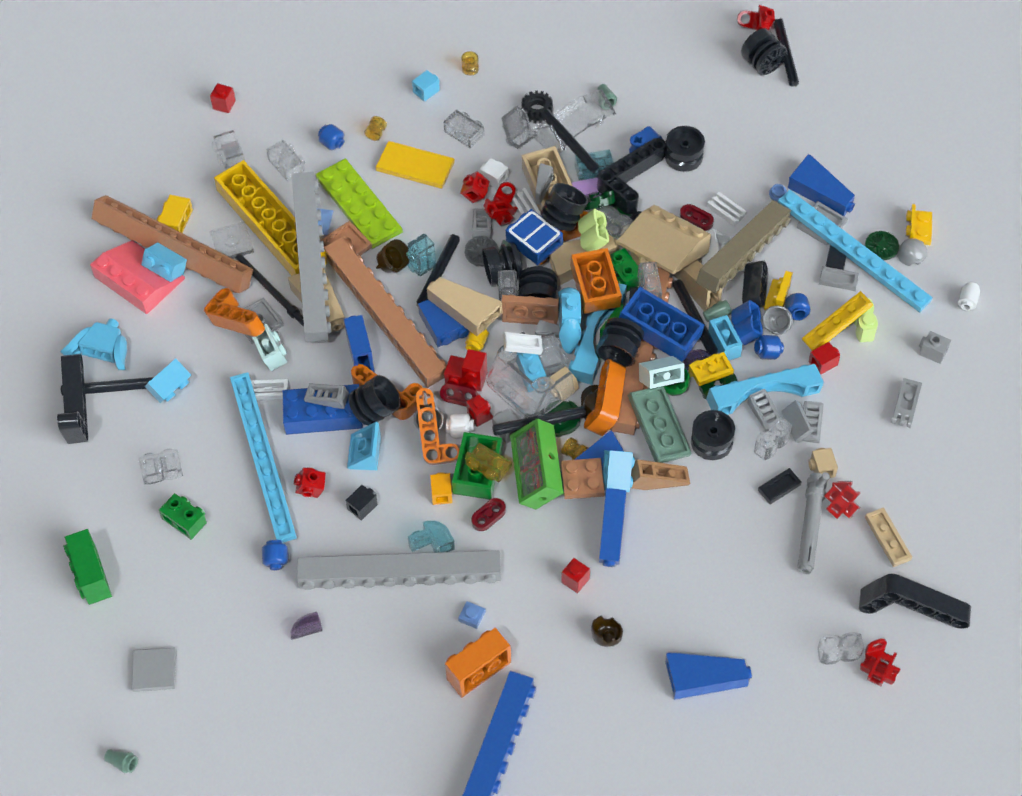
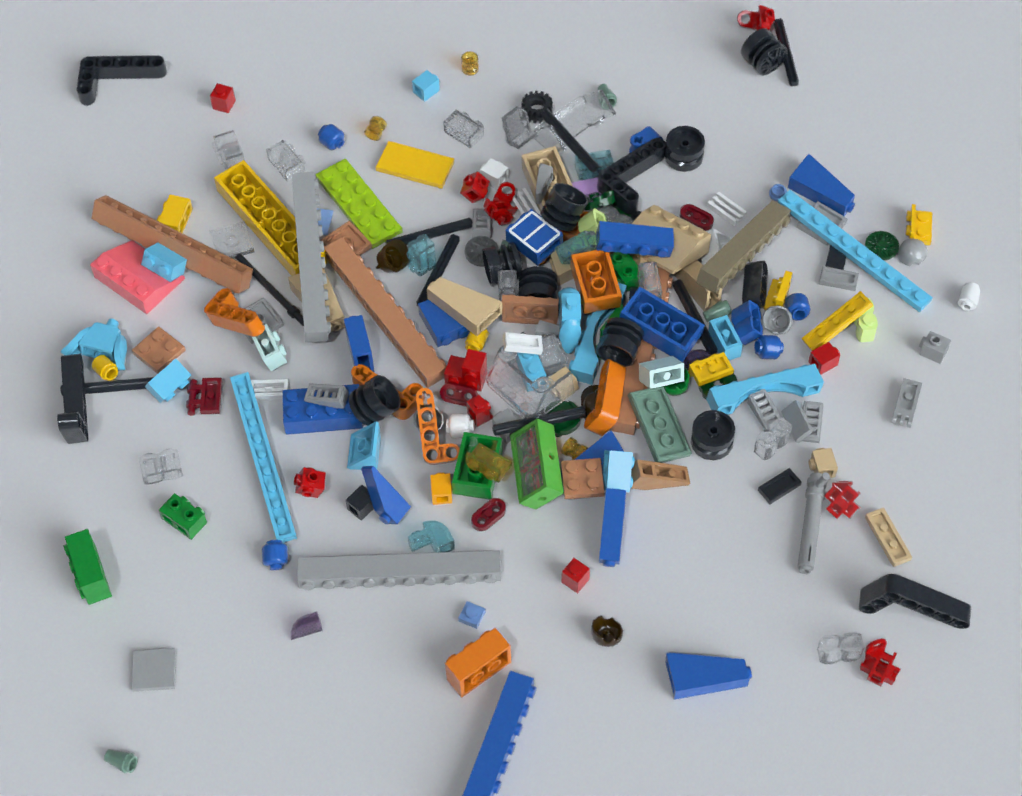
(105, 367): none -> yellow brick
(115, 67): none -> black beam
(158, 350): none -> nougat plate
(210, 396): none -> dark red plate
(385, 499): none -> slope
(436, 231): none -> black axle
(578, 244): none -> clear light blue brick
(634, 239): none -> blue brick

